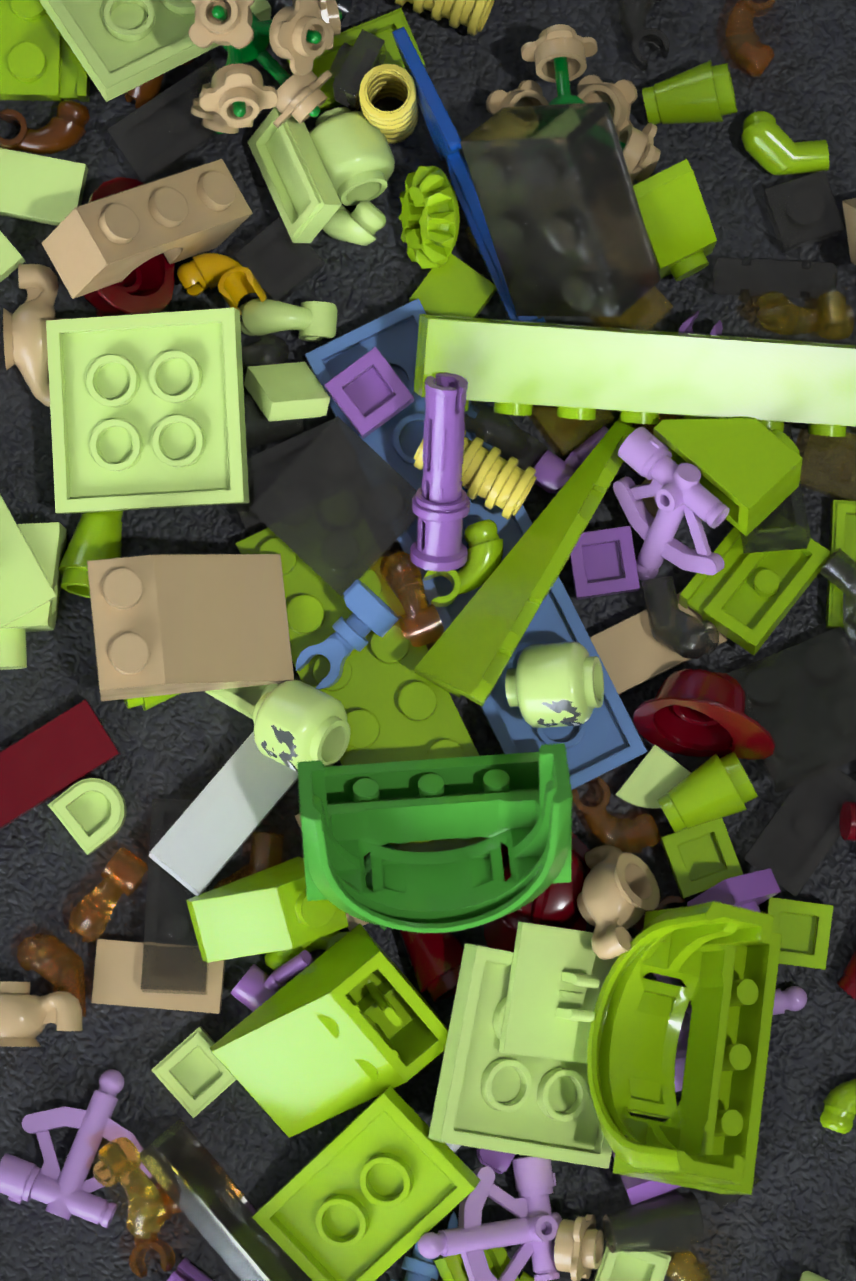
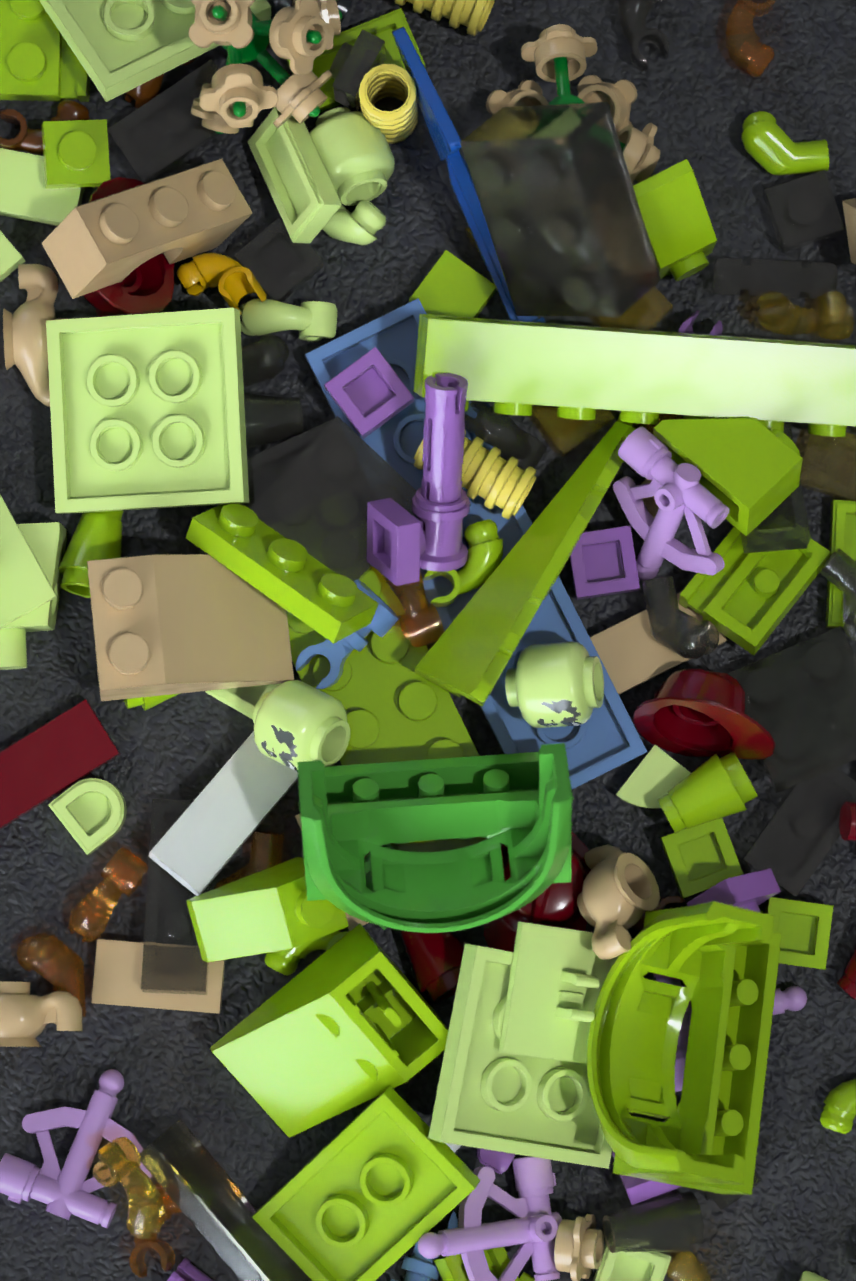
(75, 153): none -> lime plate
(194, 1073): yellowish green tile -> none
(258, 986): medium lavender hand -> none
(282, 570): none -> lime plate
(287, 391): yellowish green tile -> none
(394, 541): none -> medium lavender plate
(429, 217): lime gear -> none
(554, 472): medium lavender hand -> none
(624, 833): clear orange arm -> none
(692, 96): lime cone -> none

